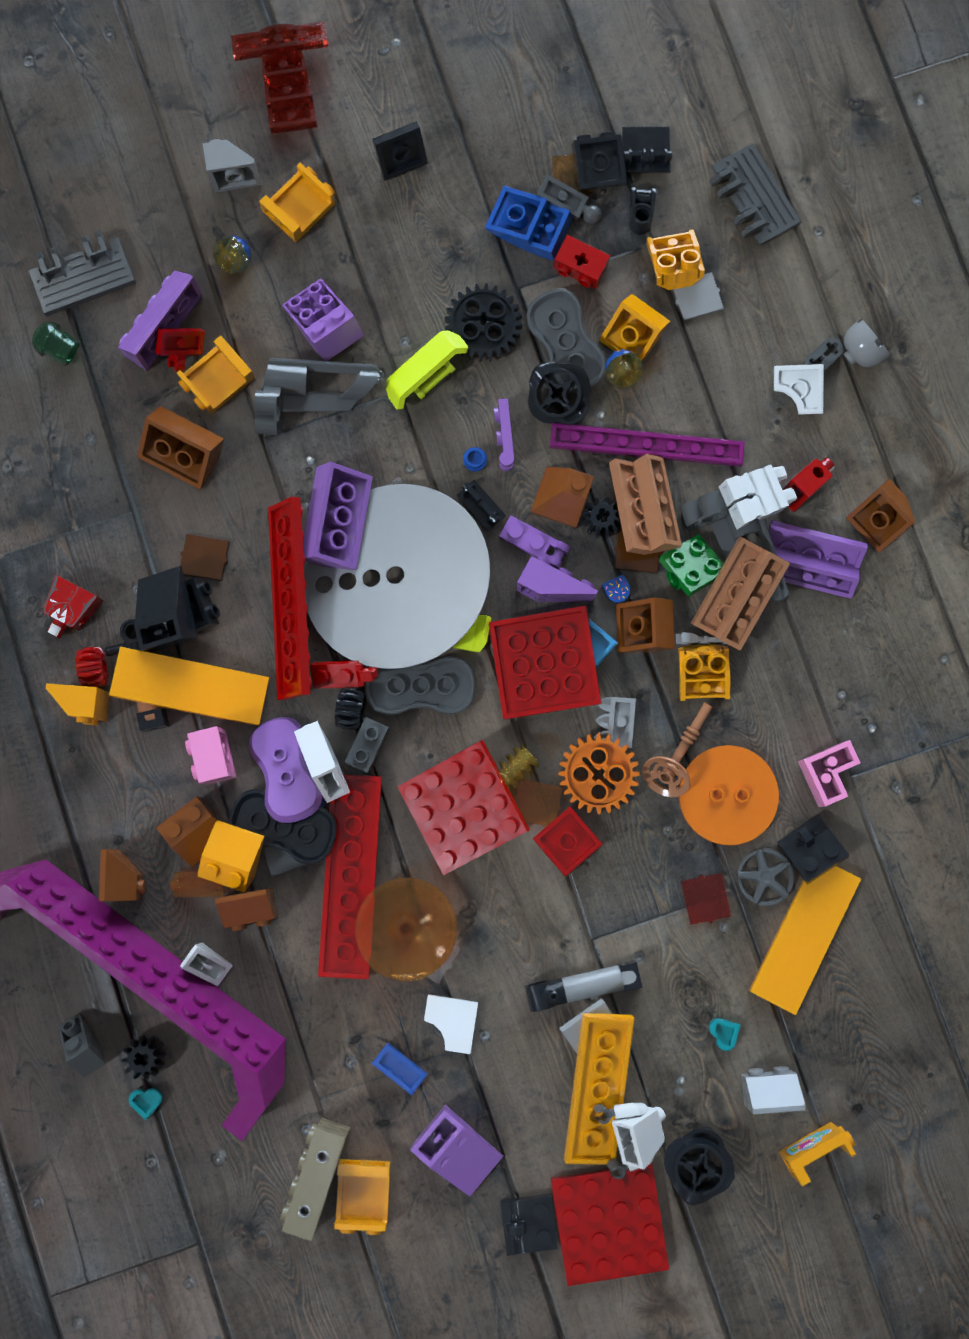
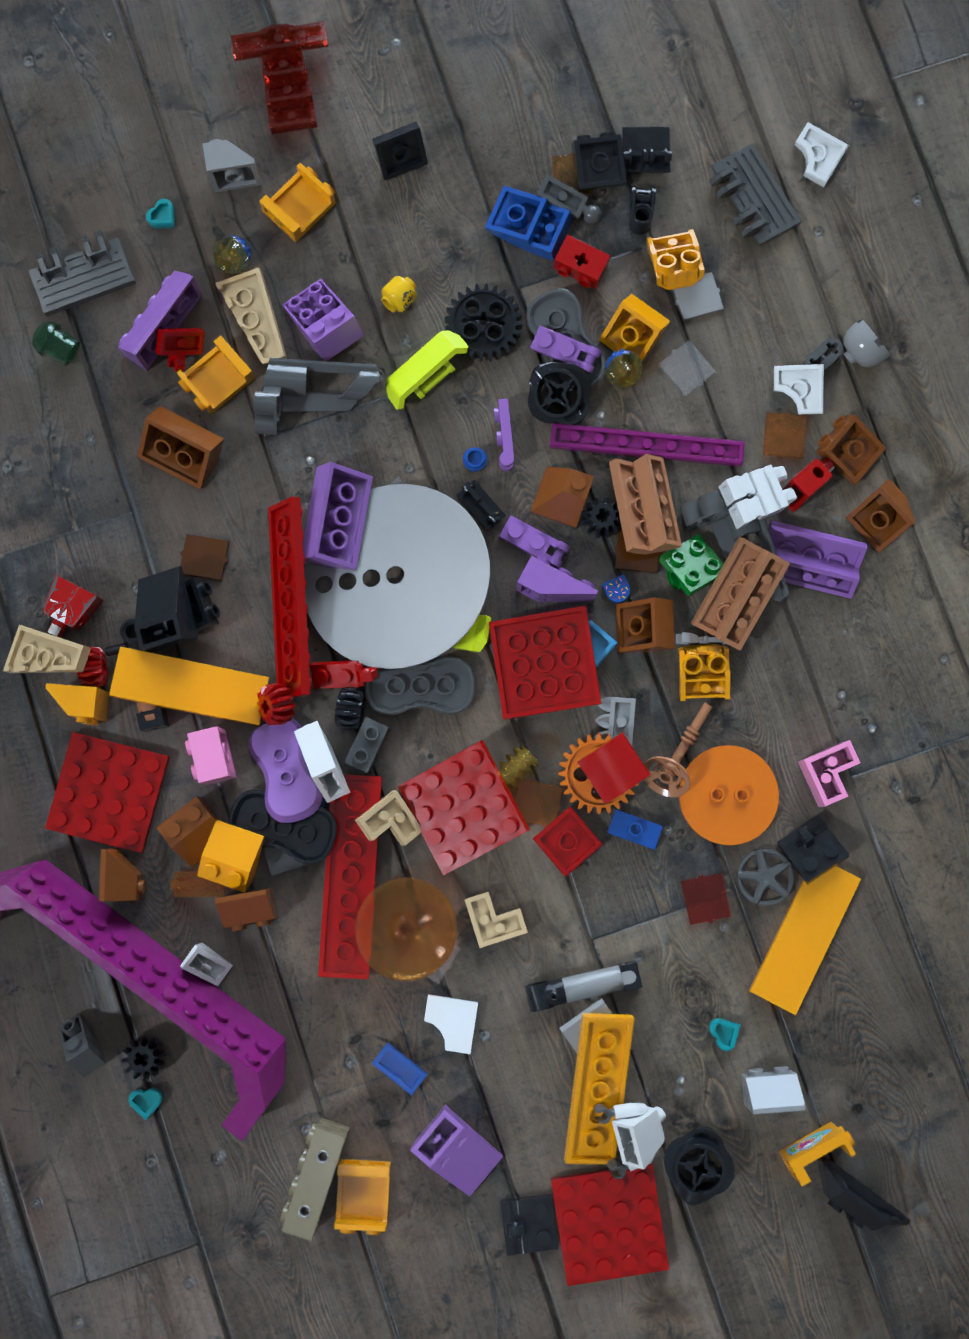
(44, 653): none -> tan wing
(107, 792): none -> red plate
(162, 215): none -> teal tile
(252, 307): none -> tan wing
(276, 704): none -> red gear
(393, 814): none -> tan plate
(398, 294): none -> yellow head
(491, 927): none -> tan plate
(564, 348): none -> medium lavender plate
(613, 768): none -> red slope
(634, 829): none -> blue plate
(686, 368): none -> clear piece
(784, 435): none -> clear orange piece
(821, 153): none -> white tile
(850, 447): none -> dark orange plate
(857, 1199): none -> black wedge

